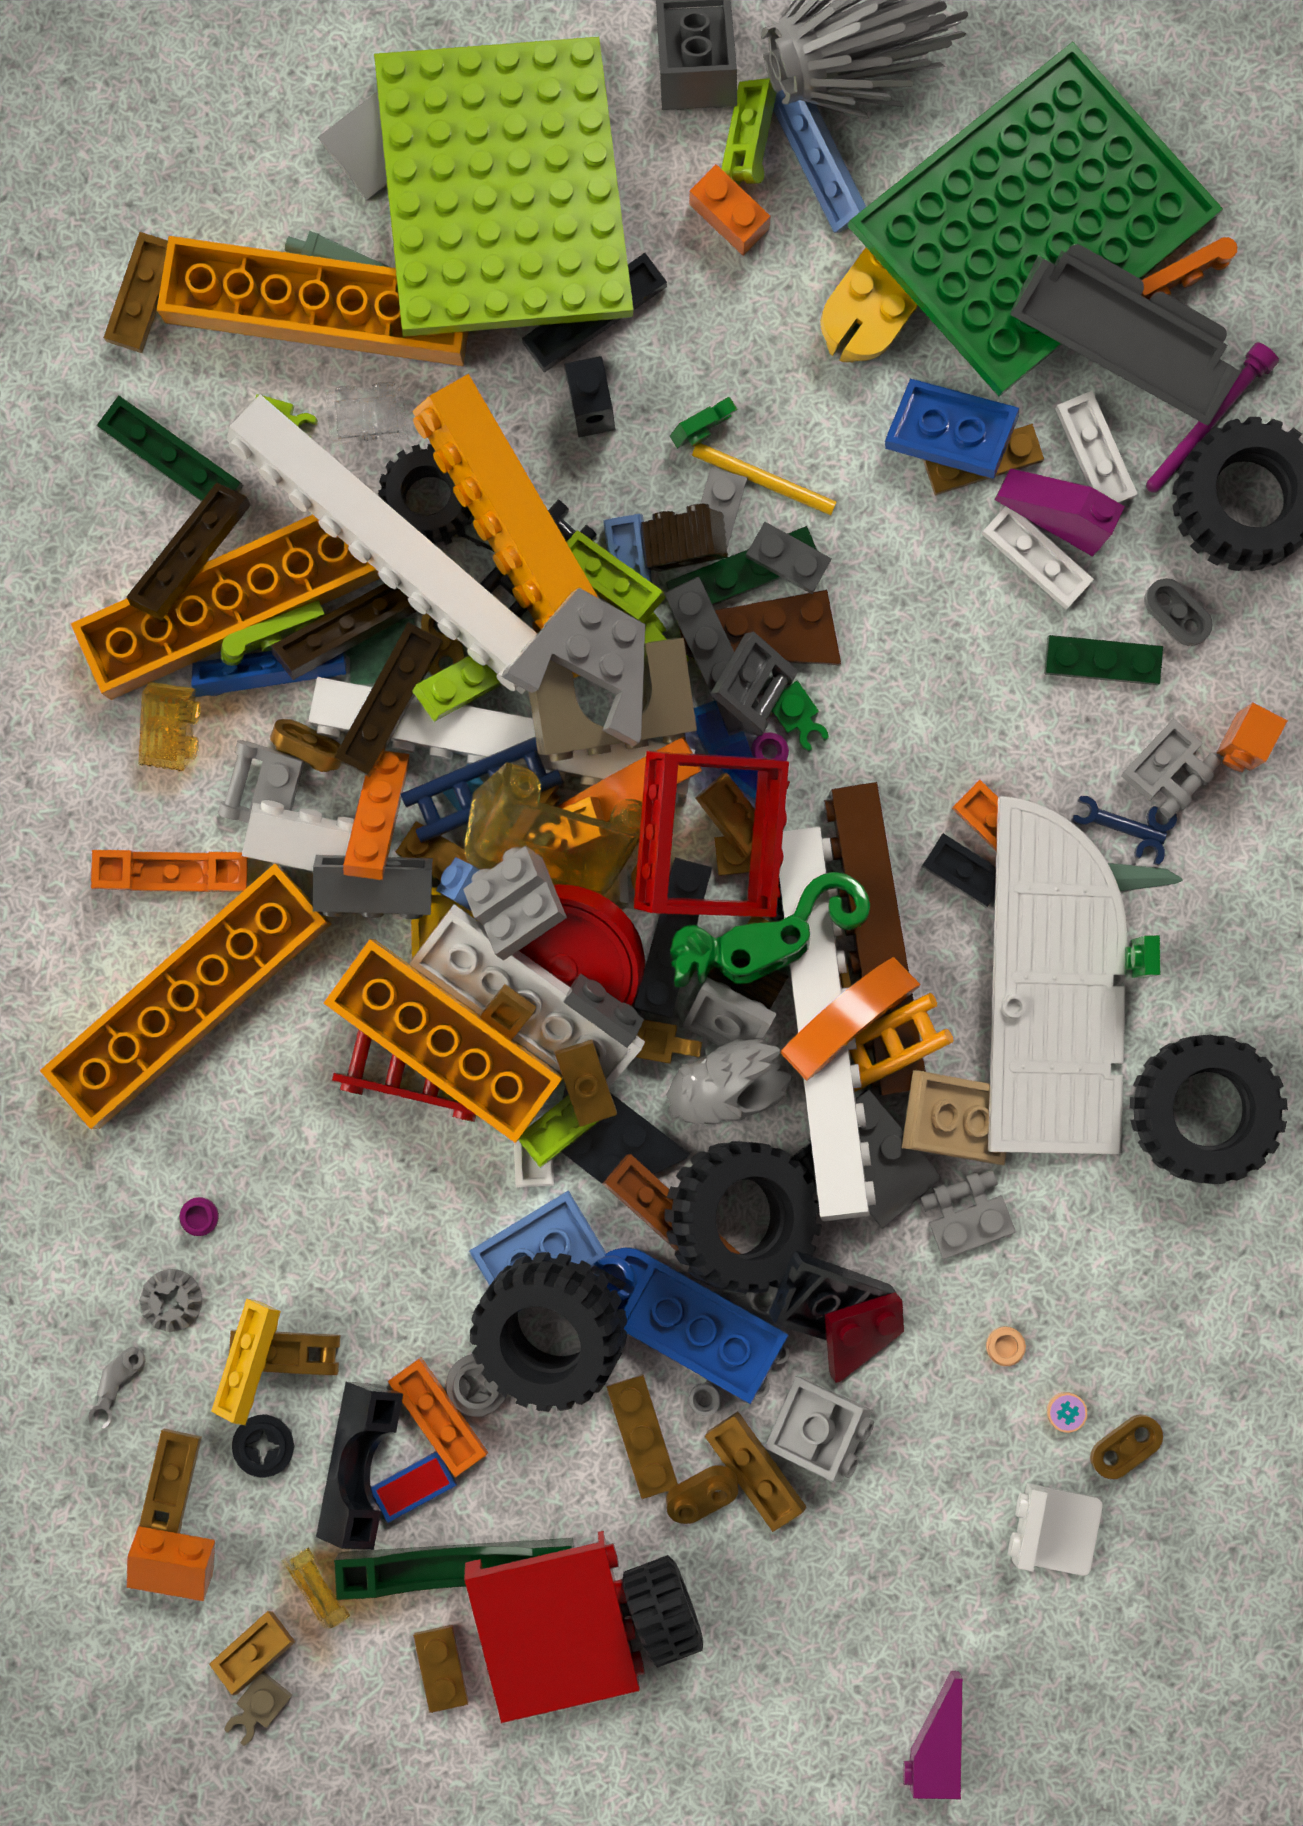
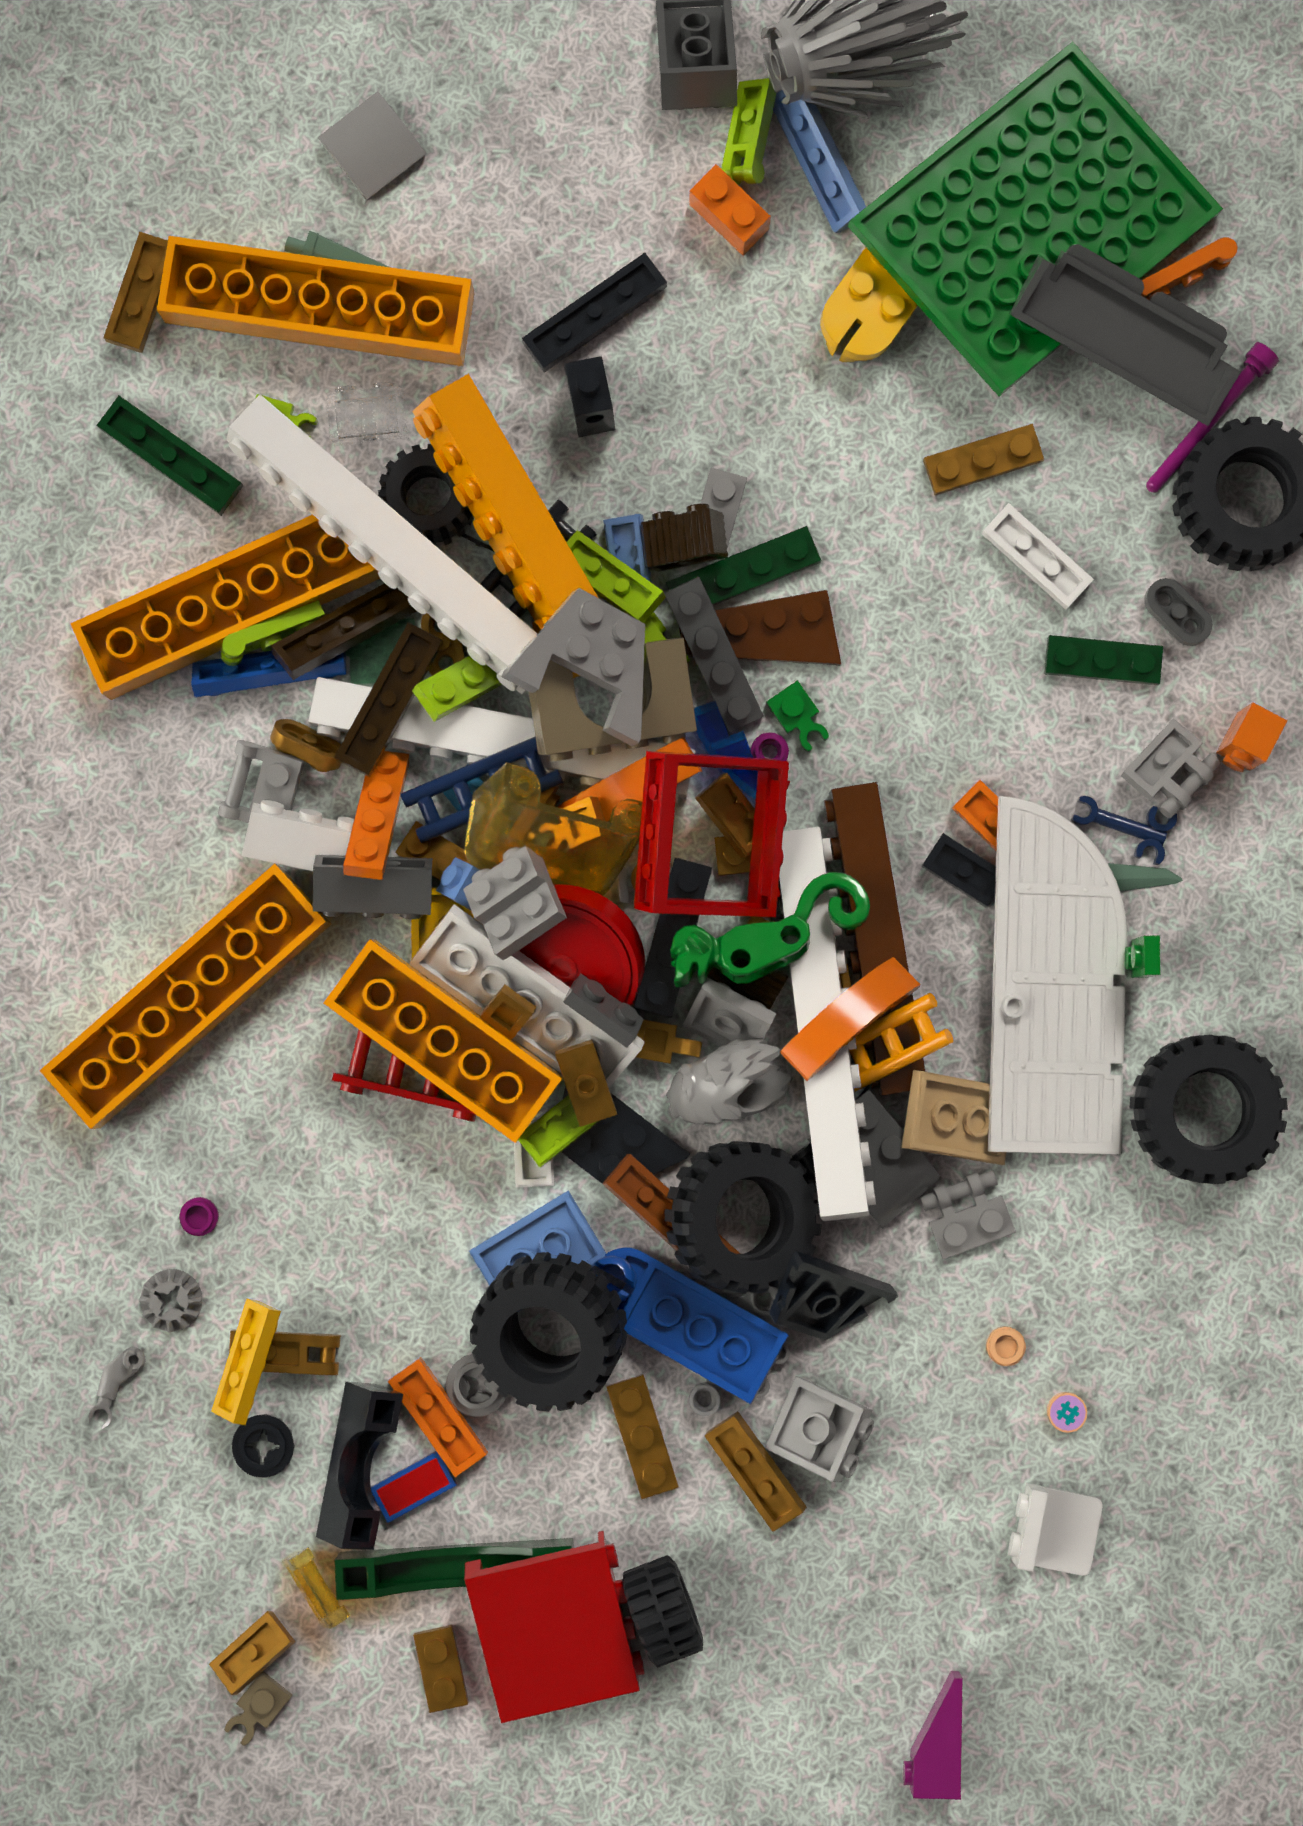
(168, 726): clear yellow brick -> none
(169, 871): orange slope -> none
(170, 1480): pearl gold plate -> none
(170, 1563): orange brick -> none
(188, 551): dark brown plate -> none
(502, 186): lime plate -> none
(697, 427): green plate -> none
(697, 1495): pearl gold plate -> none
(746, 676): dark grey plate -> none
(764, 478): yellow bar -> none
(788, 557): dark grey plate -> none
(861, 1332): dark red wing -> none
(952, 428): blue plate -> none
(1062, 507): magenta slope -> none
(1095, 447): white plate -> none
(1128, 1449): pearl gold plate -> none

